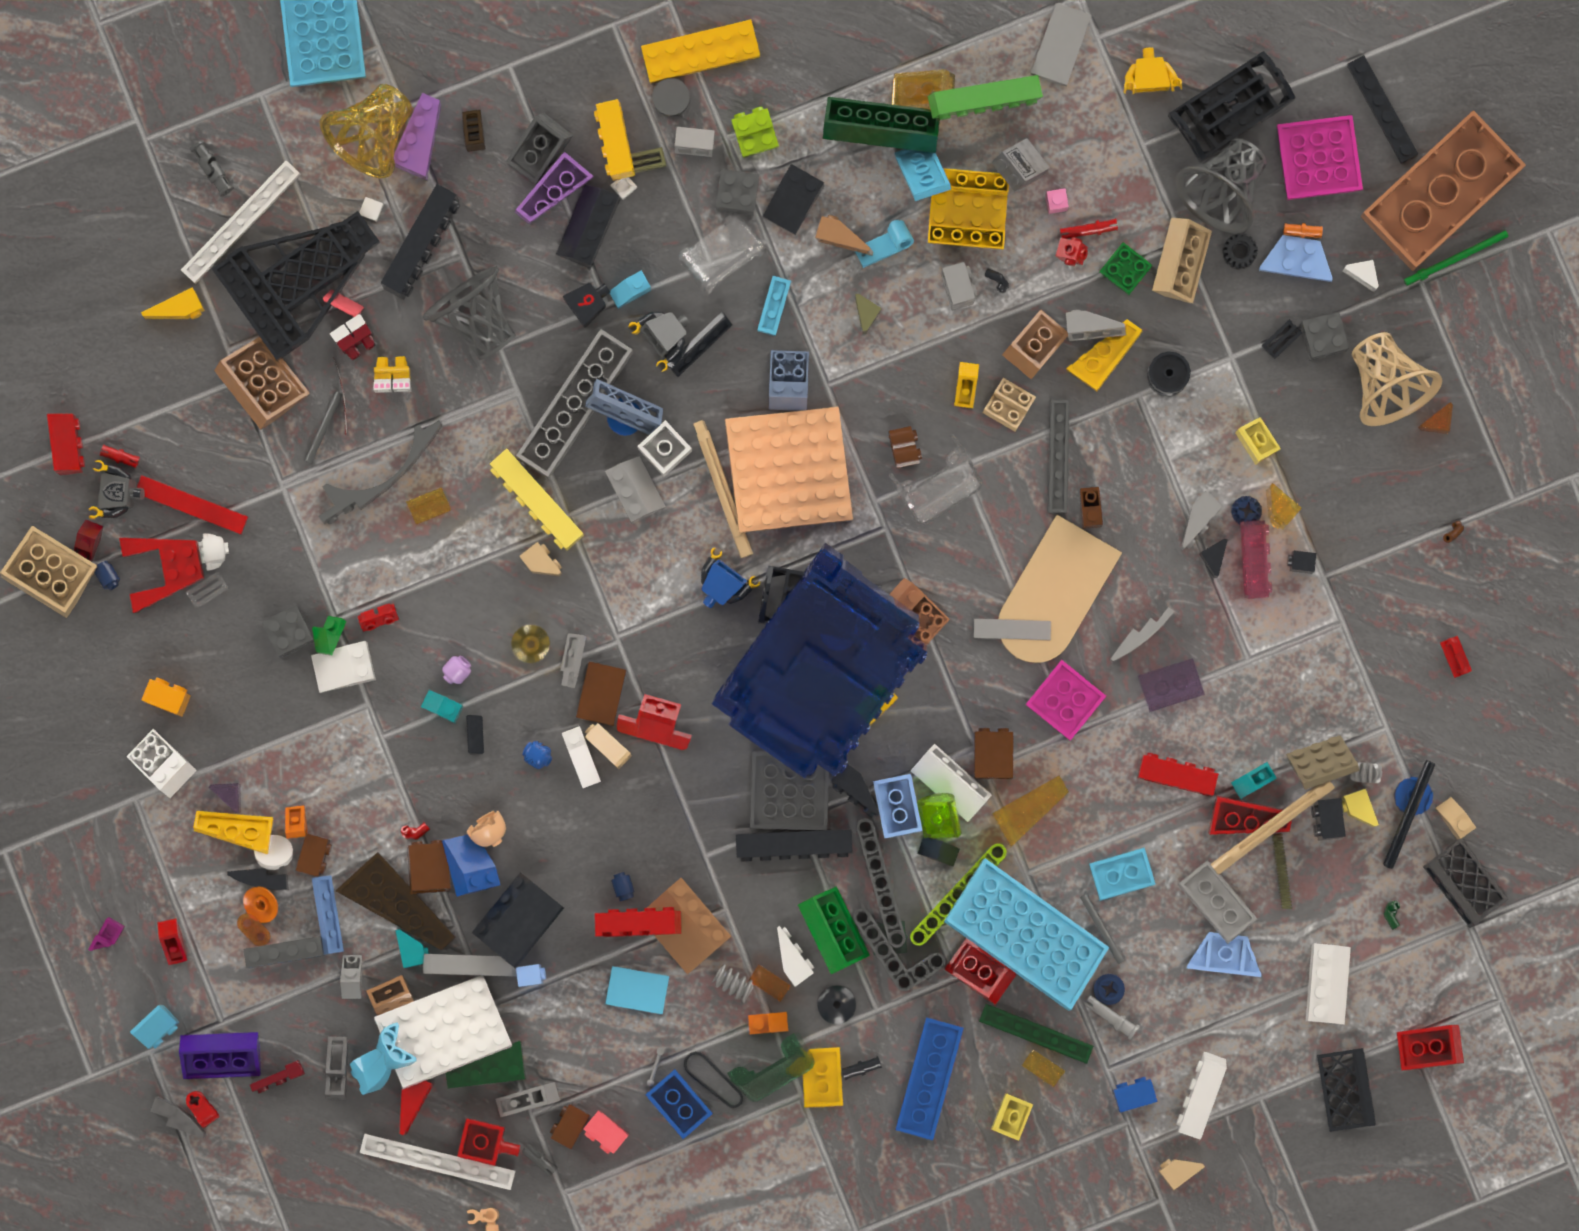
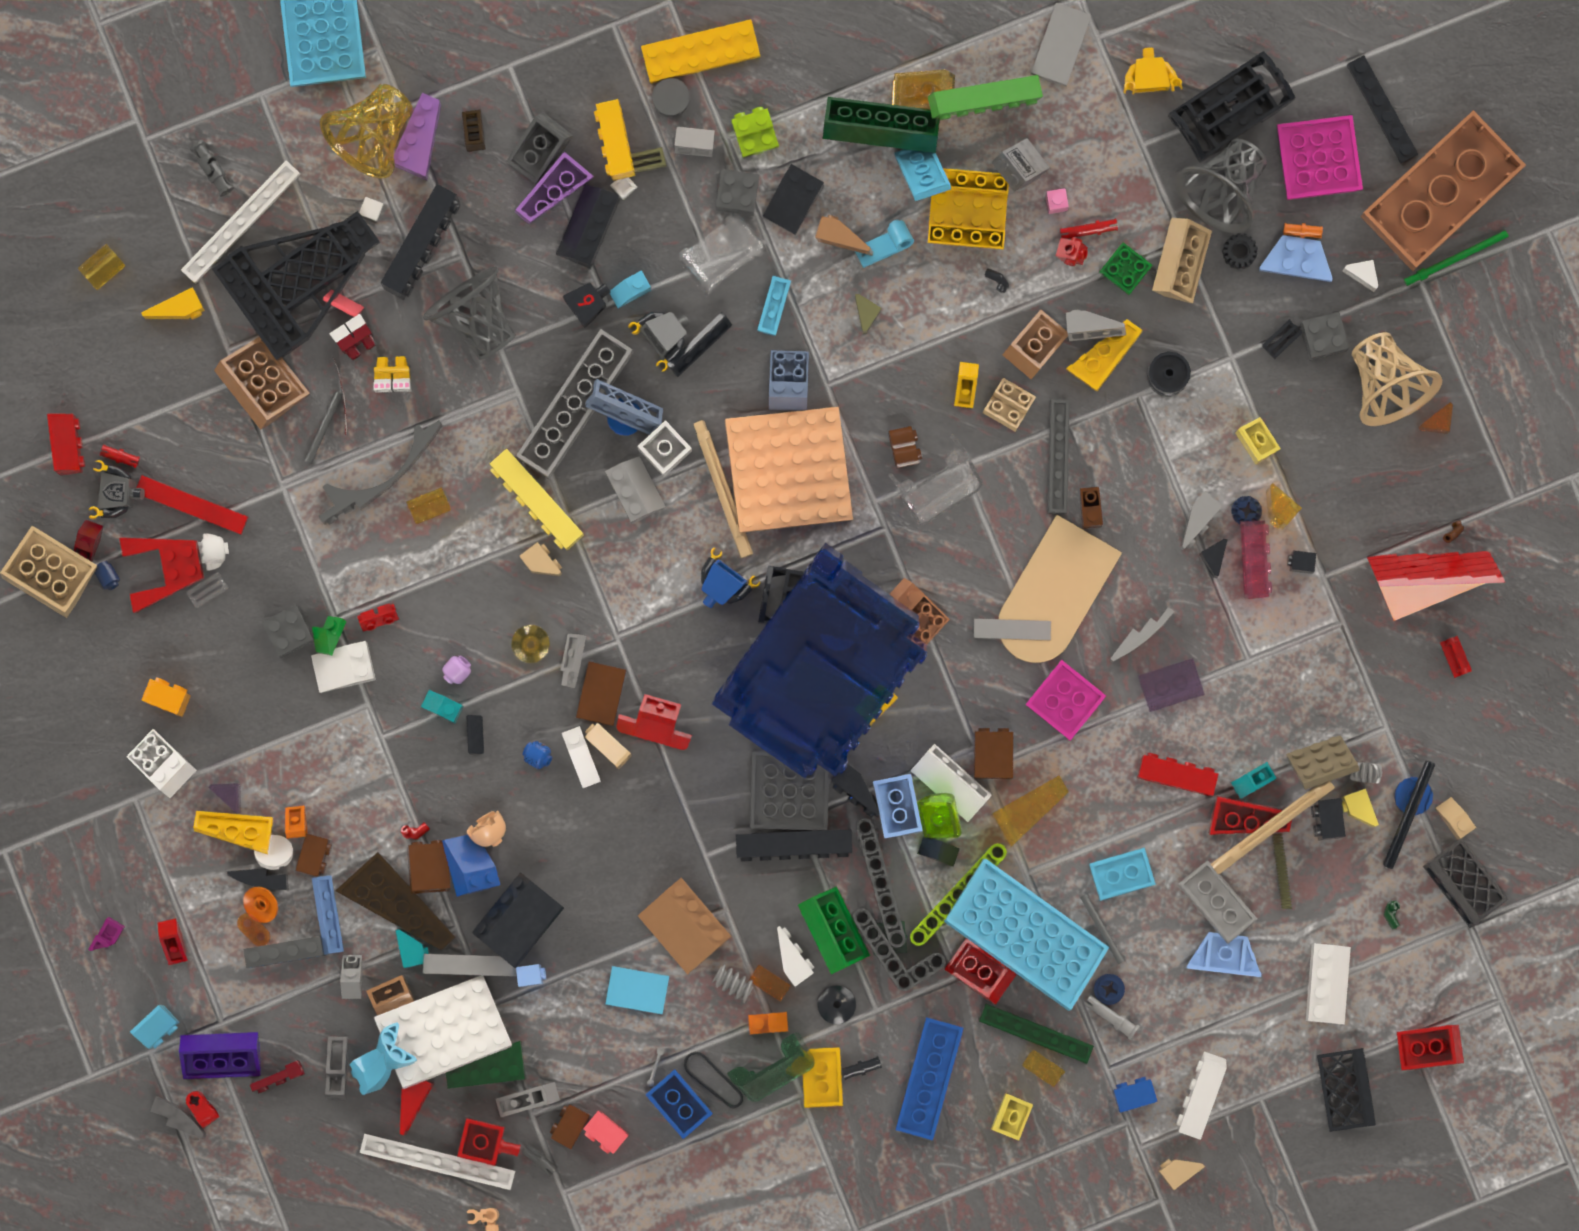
(101, 267): none -> clear yellow panel
(623, 886): dark blue brick -> none
(638, 923): red wedge -> none
(958, 285): light grey brick -> none
(1424, 579): none -> red piece

